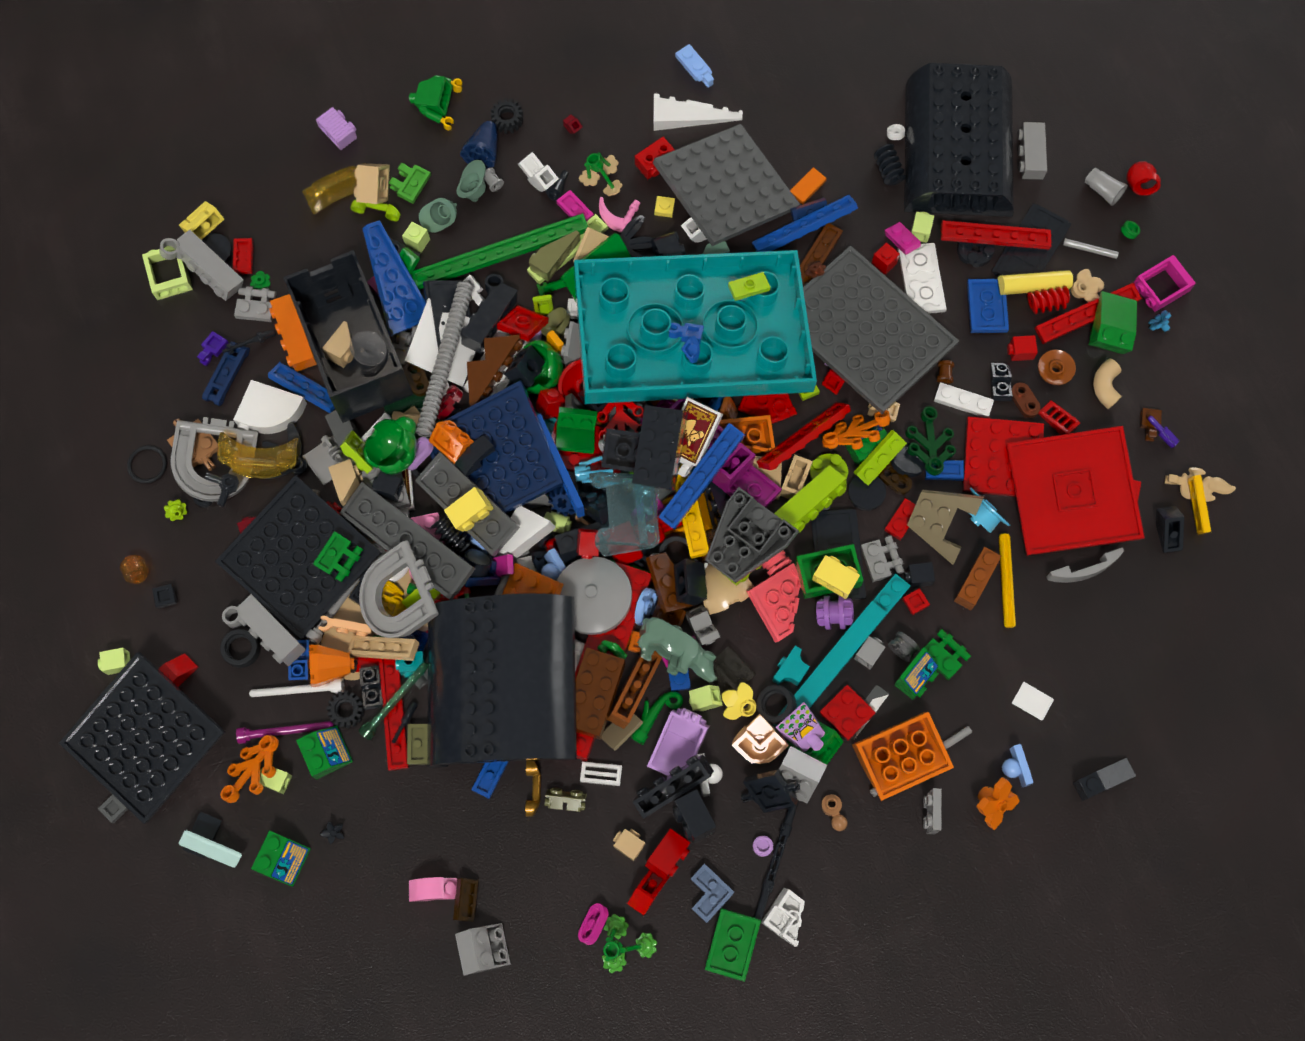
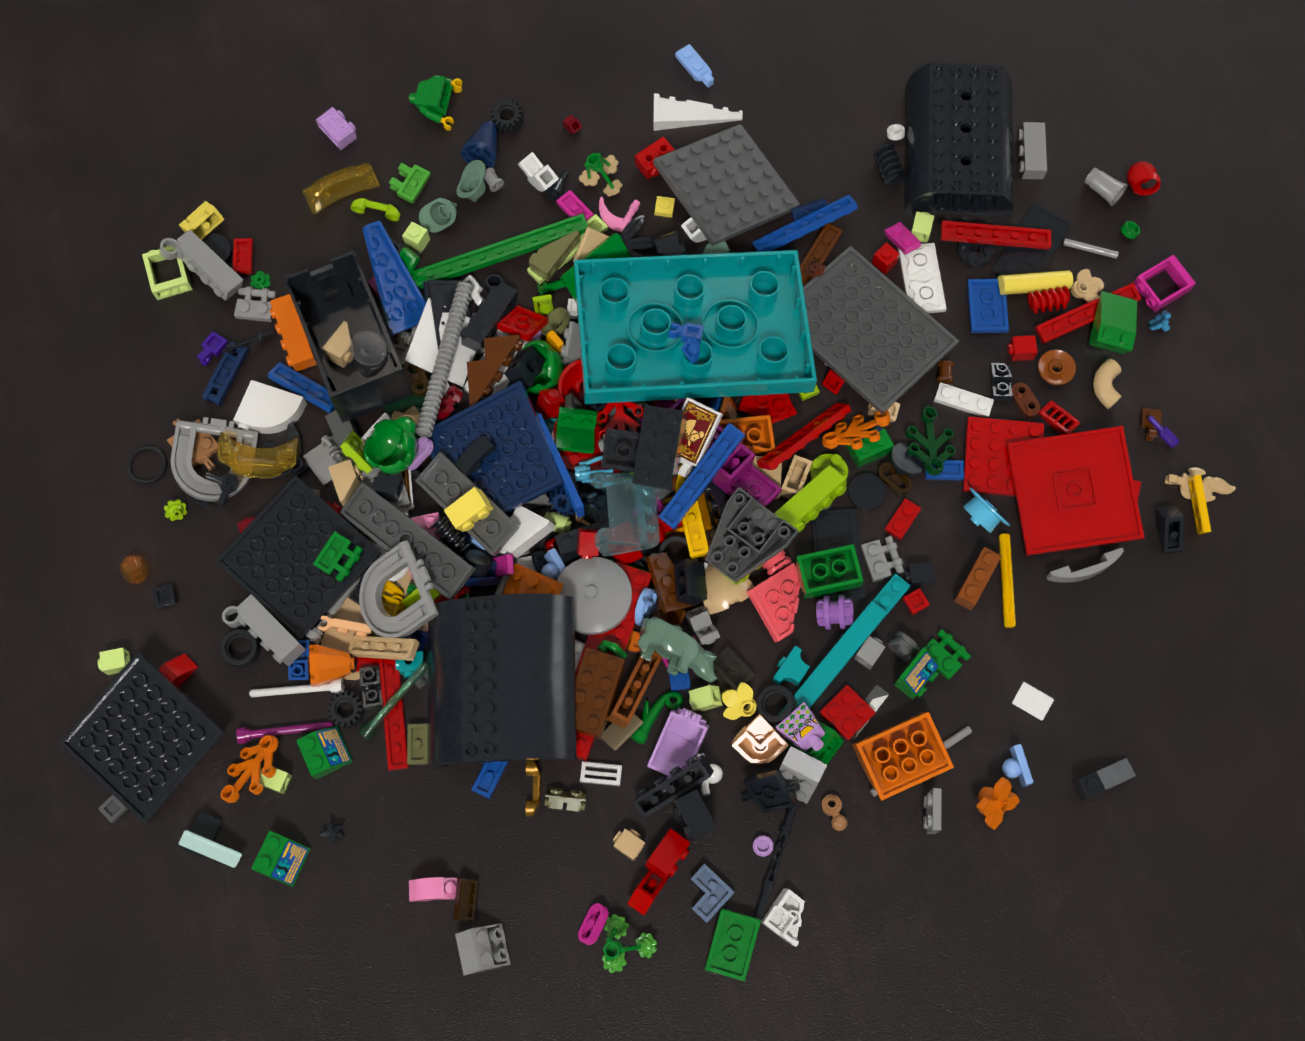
(372, 183): tan slope -> none
(405, 719): black piece -> none
(450, 440): orange bracket -> none
(749, 286): lime plate -> none
(808, 185): orange tile -> none
(836, 576): light yellow brick -> none
(880, 457): lime plate -> none
(934, 515): dark tan wing -> none

